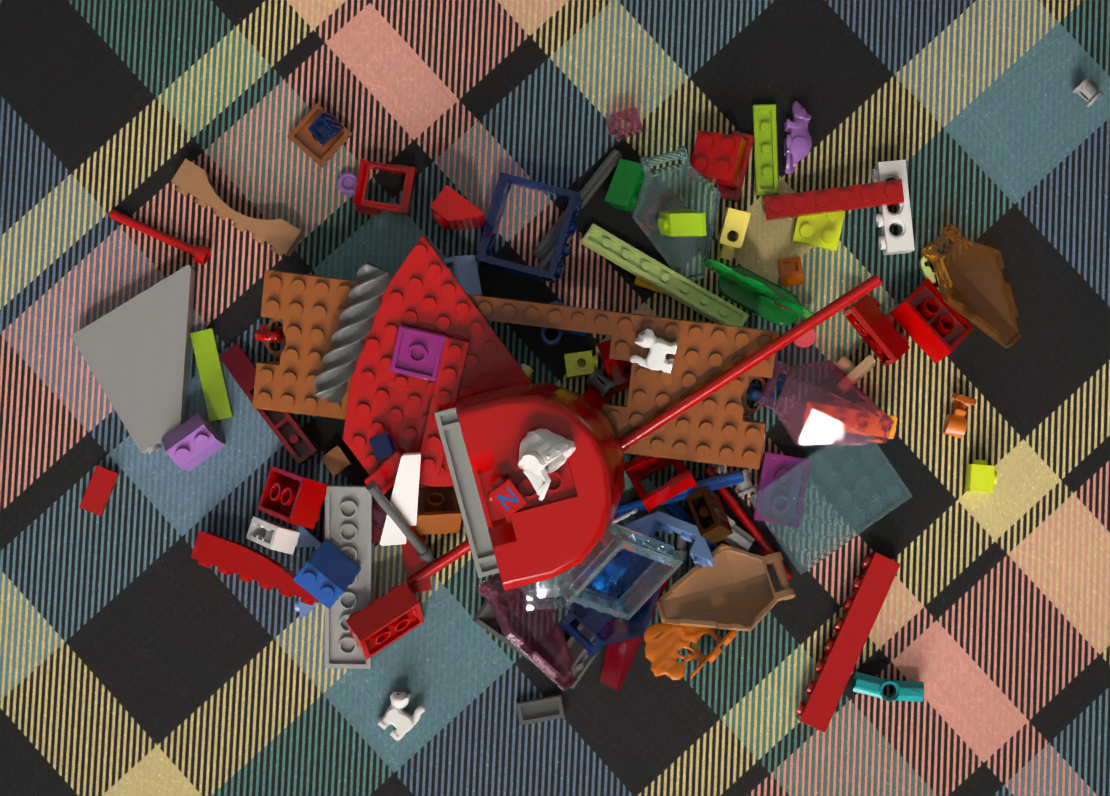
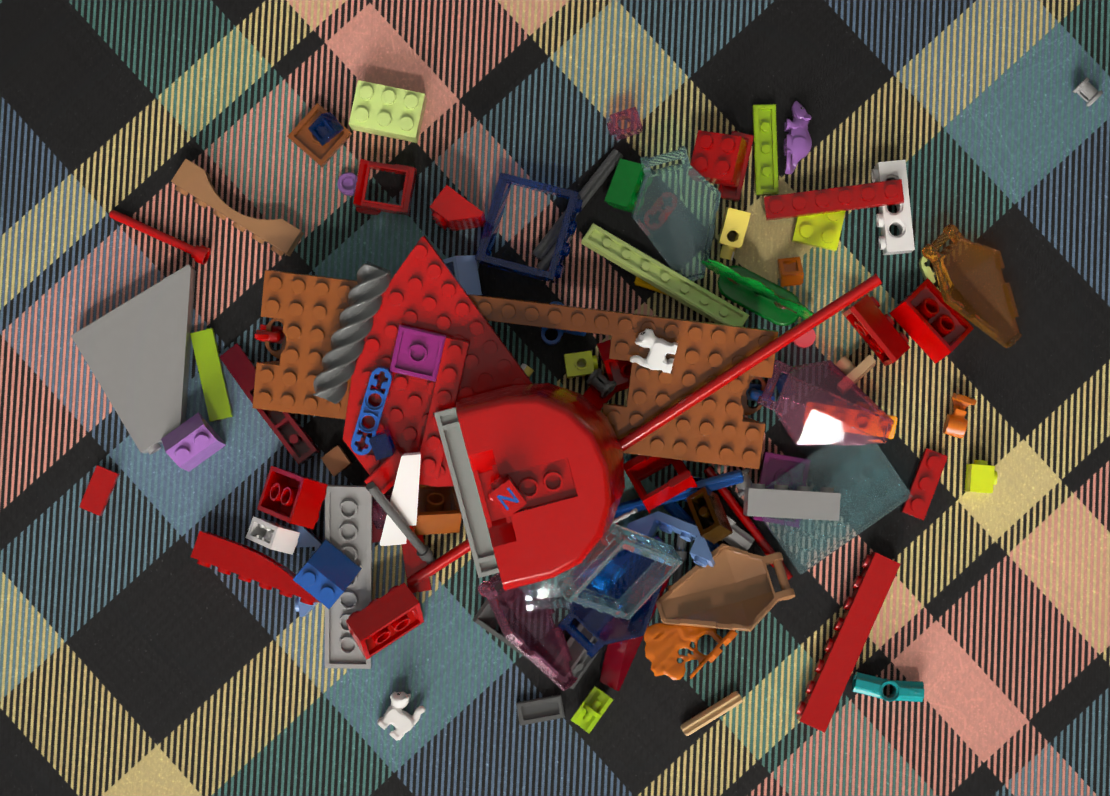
(370, 410): none -> blue beam
(387, 111): none -> yellowish green brick
(542, 454): white head -> none
(591, 709): none -> lime hips
(682, 222): lime slope -> none
(711, 713): none -> tan axle
(792, 503): none -> light grey brick
(924, 483): none -> red plate

